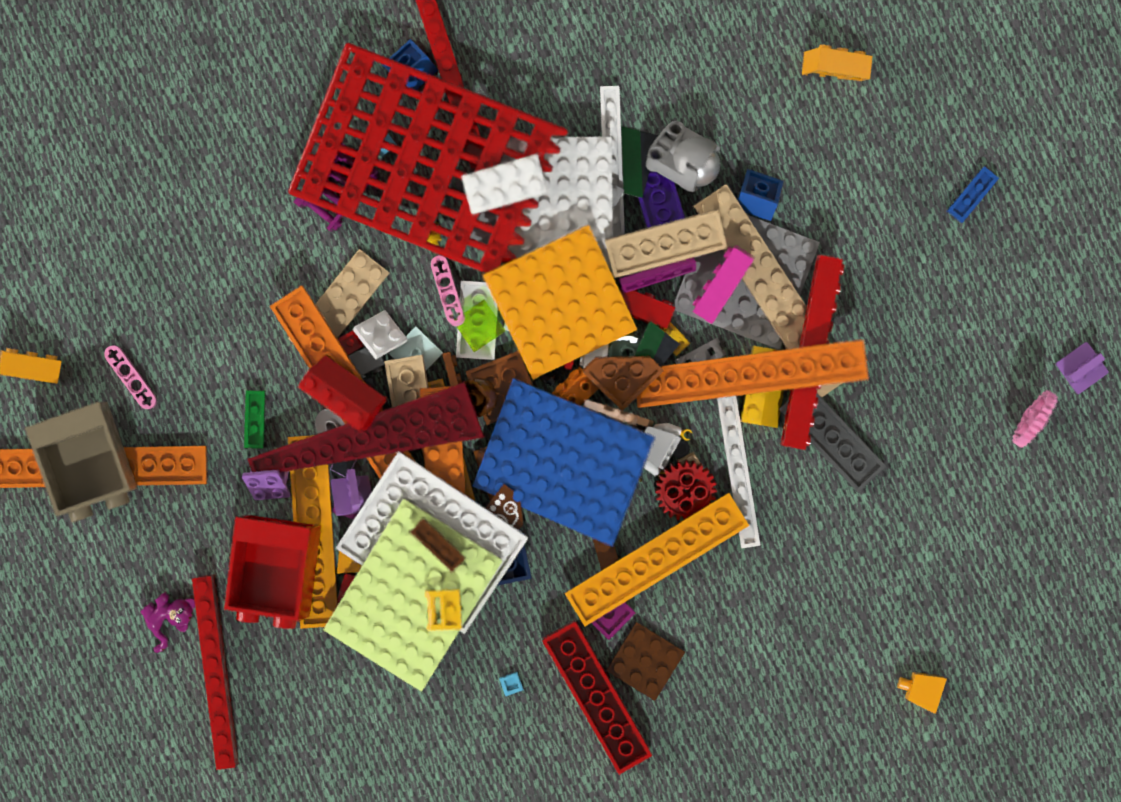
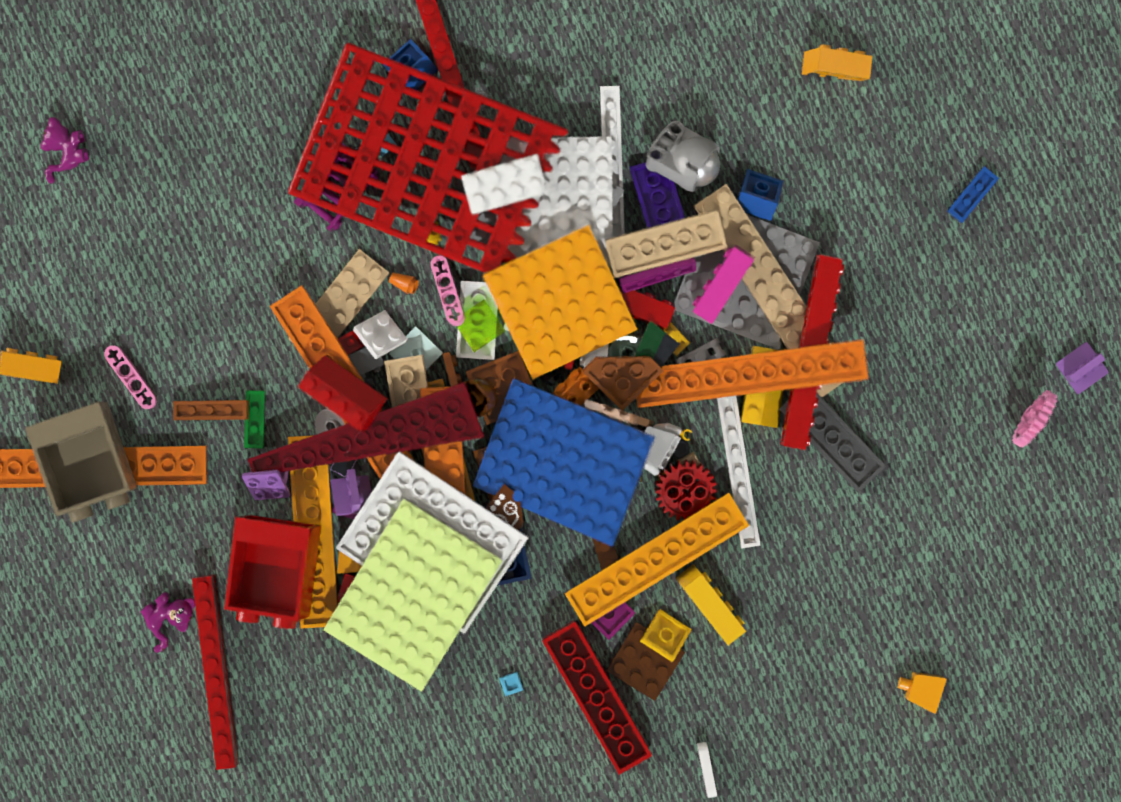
(57, 138): none -> magenta animal
(211, 410): none -> dark orange plate
(404, 282): none -> orange cone
(437, 545): reddish brown plate -> none
(450, 609): yellow plate -> none
(634, 156): dark green sticker -> none
(665, 635): none -> yellow tile
(707, 769): none -> white beam
(711, 605): none -> yellow wedge

